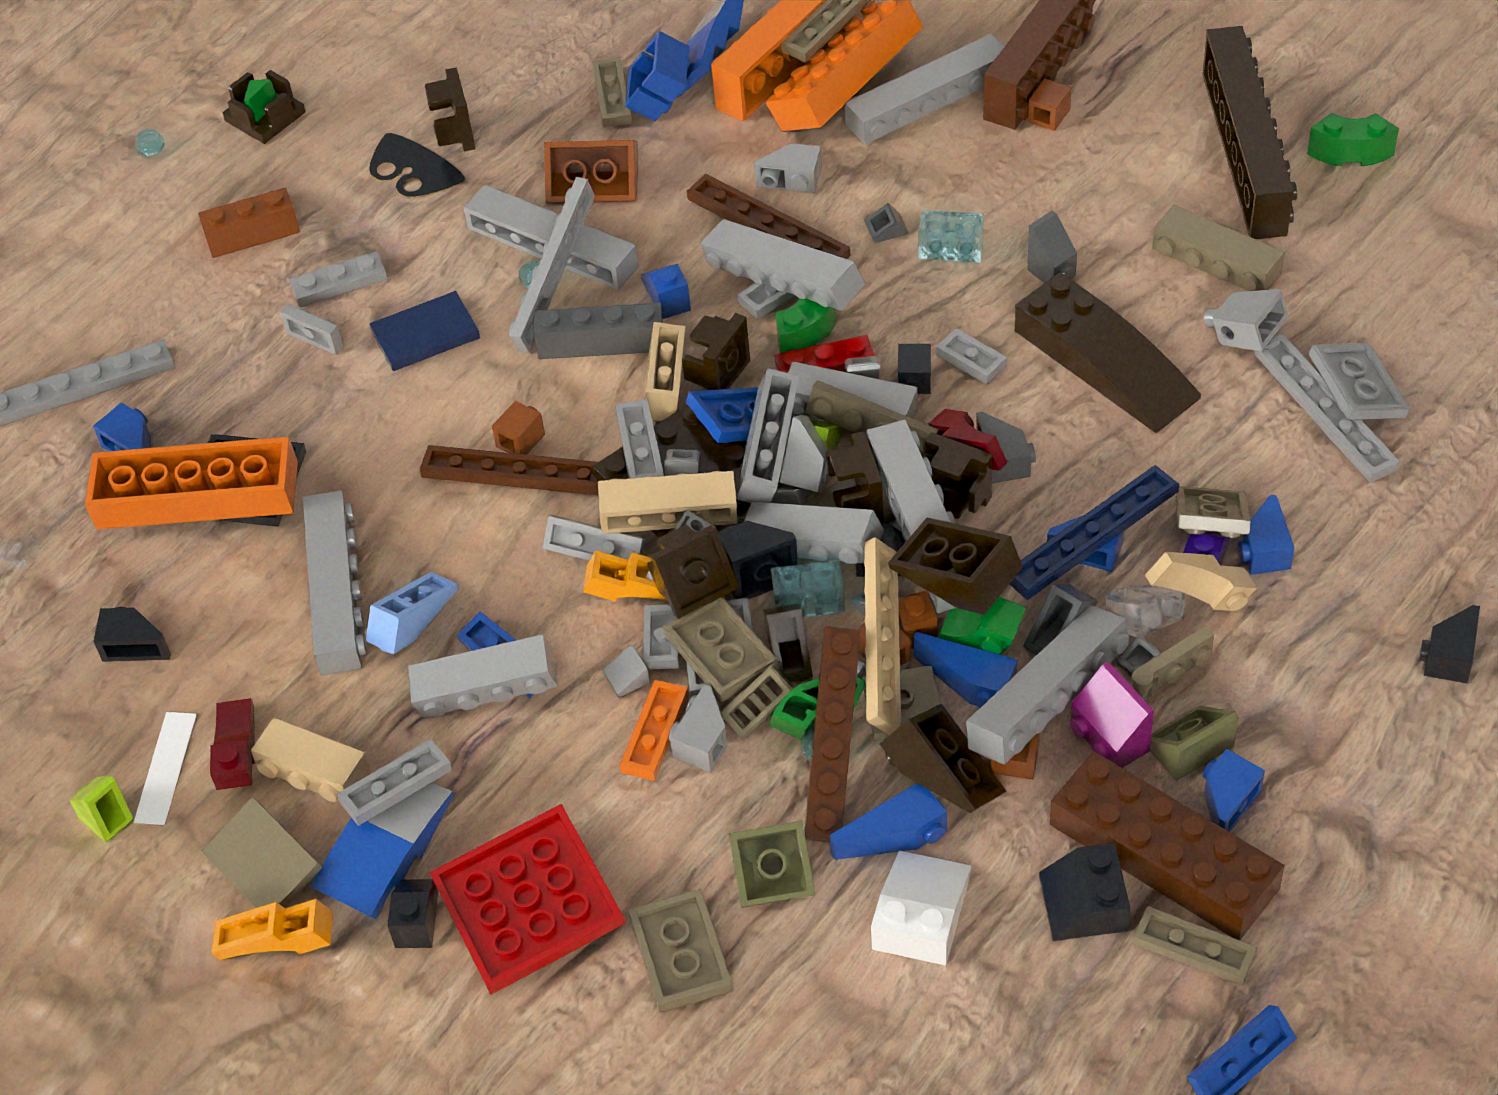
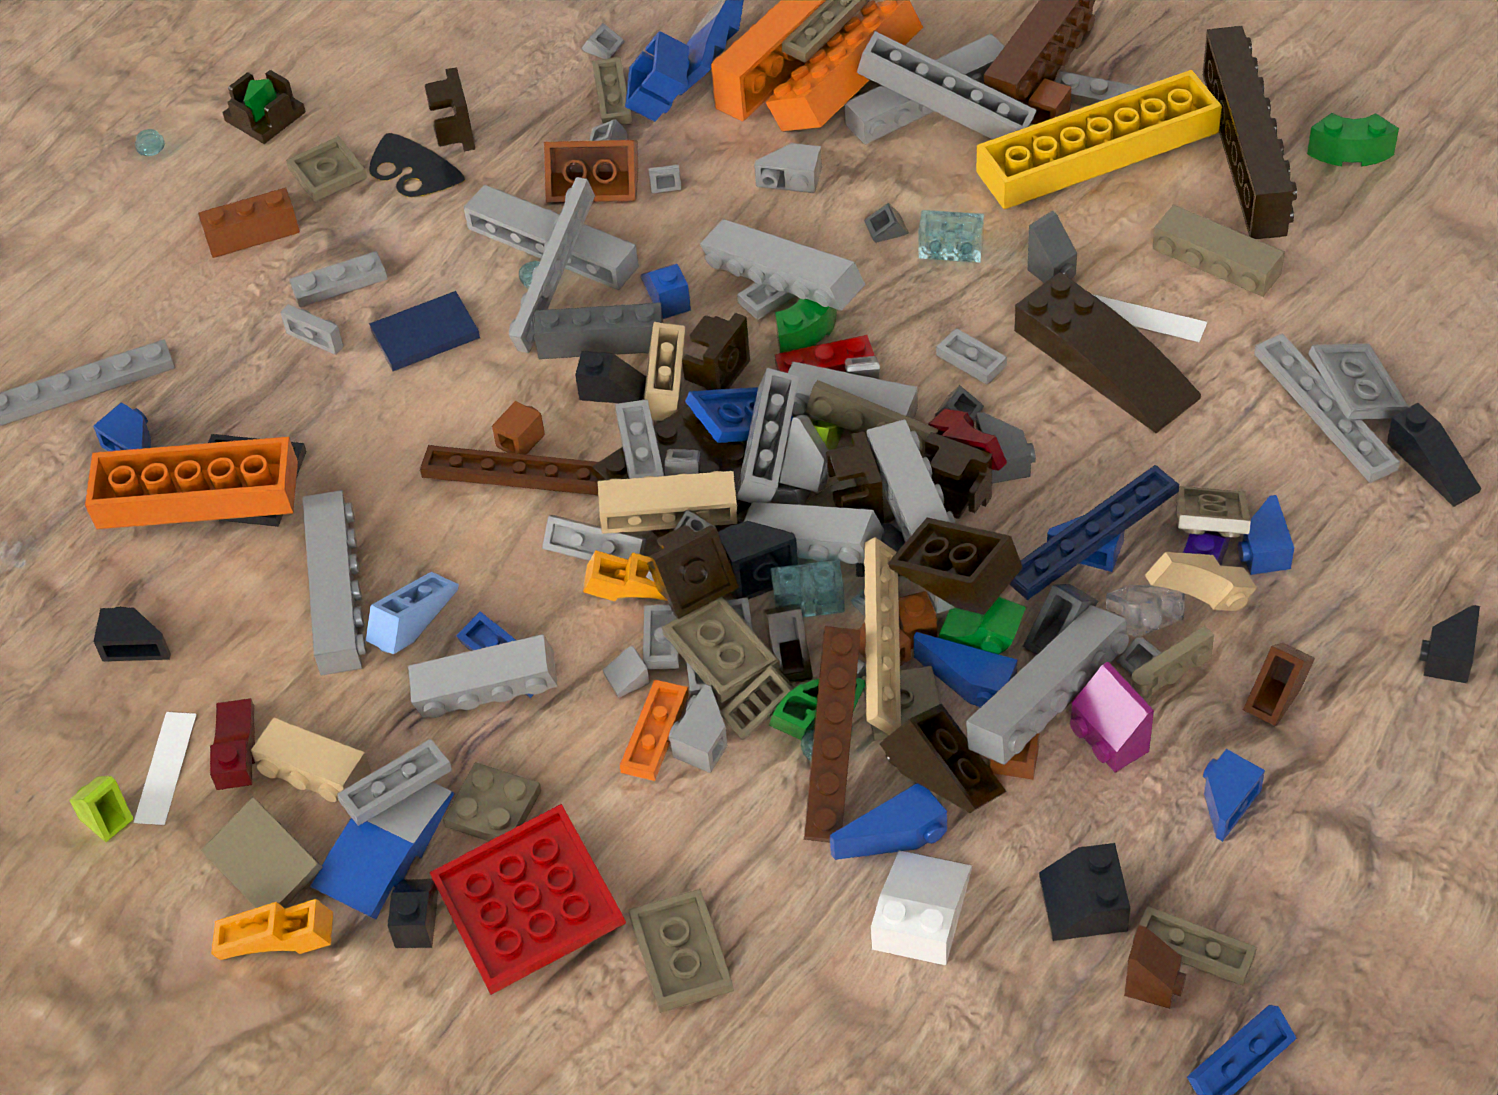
(326, 168): none -> dark tan plate
(491, 802): none -> dark tan plate
(603, 42): none -> light grey slope
(608, 379): none -> black slope
(609, 131): none -> light grey slope
(665, 179): none -> light grey slope
(750, 212): reddish brown plate -> none
(771, 864): olive slope -> none
(915, 366): black brick -> none
(942, 88): none -> light grey brick
(961, 401): none -> dark grey slope
(1091, 90): none -> light grey plate
(1098, 139): none -> yellow brick
(1153, 970): none -> reddish brown slope
(1157, 320): none -> white sticker
(1167, 845): reddish brown brick -> none
(1194, 739): olive slope -> none
(1248, 318): light grey torso -> none
(1278, 683): none -> reddish brown slope
(1431, 453): none -> black slope

